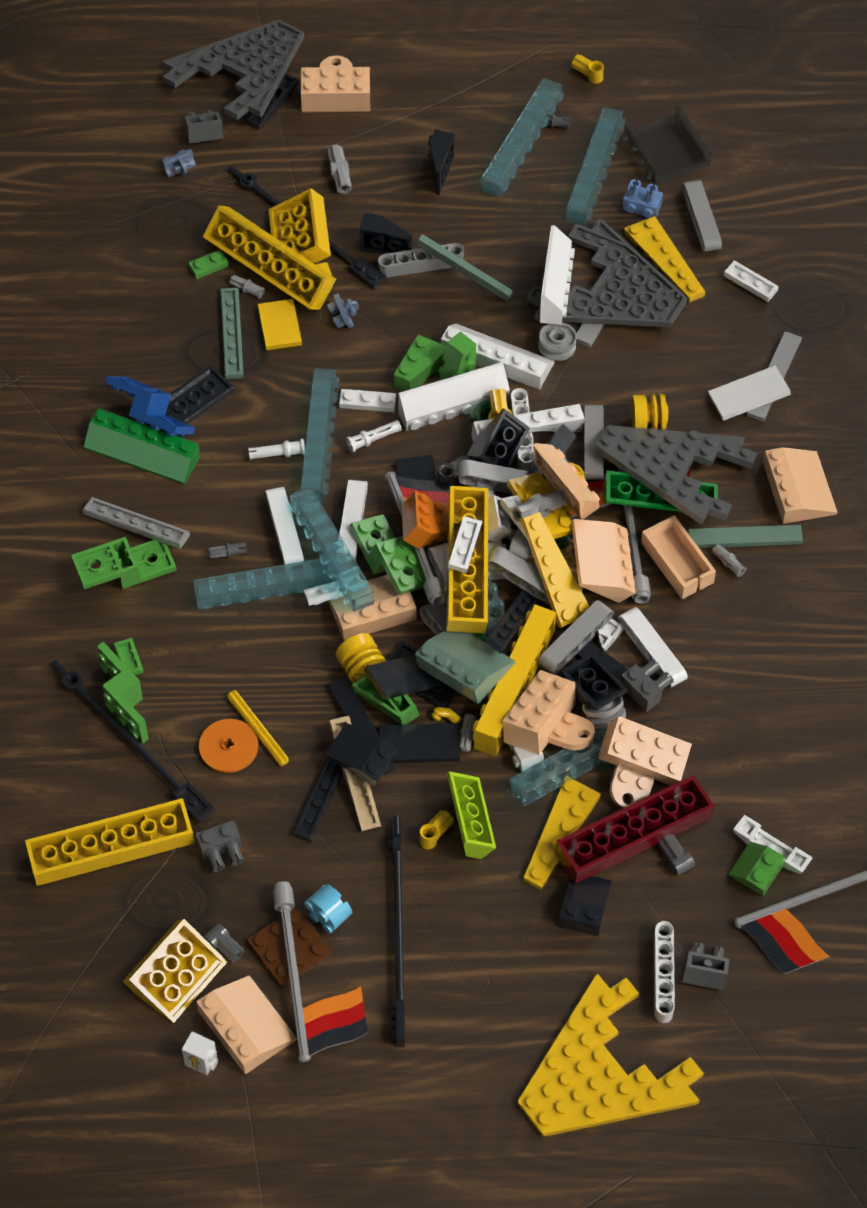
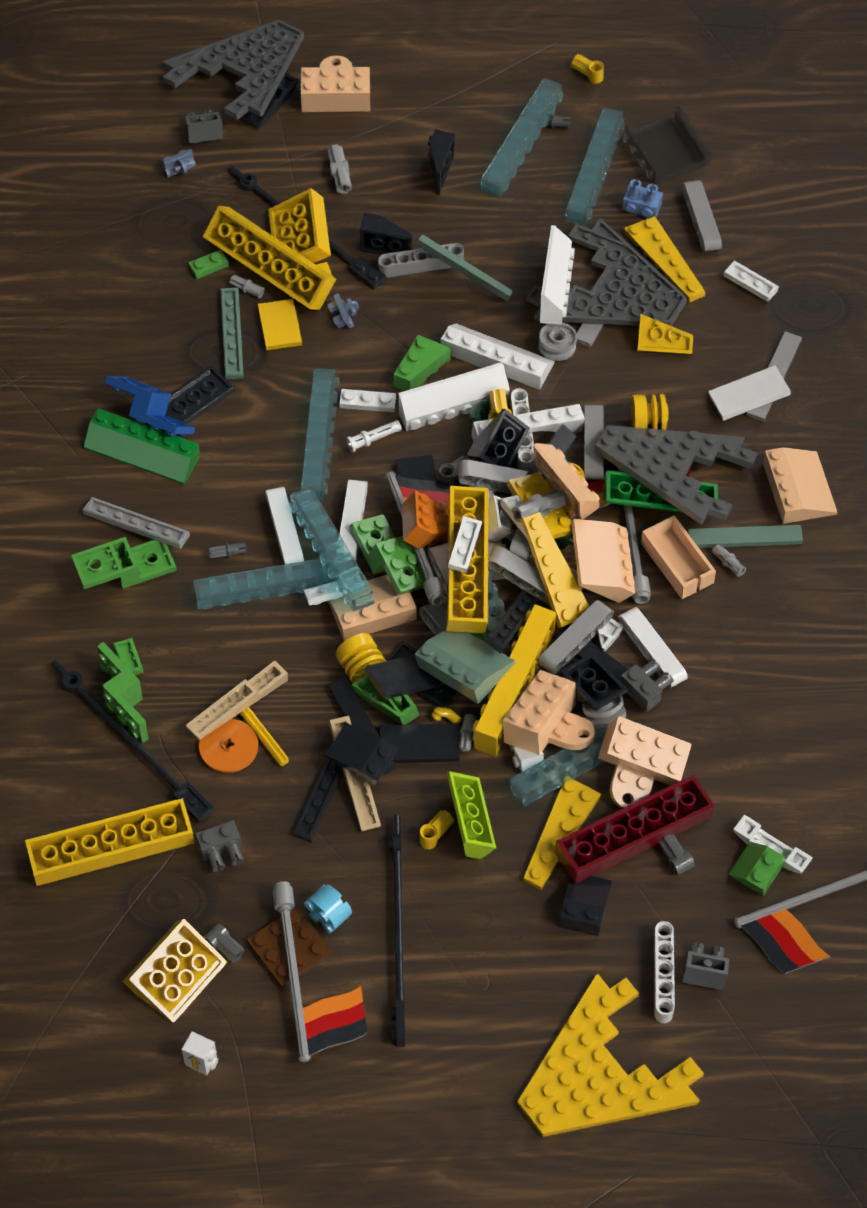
(238, 700): none -> tan slope
(245, 1023): light nougat slope -> none
(287, 449): white pin -> none
(458, 357): bright green wedge -> none
(662, 337): none -> yellow wing

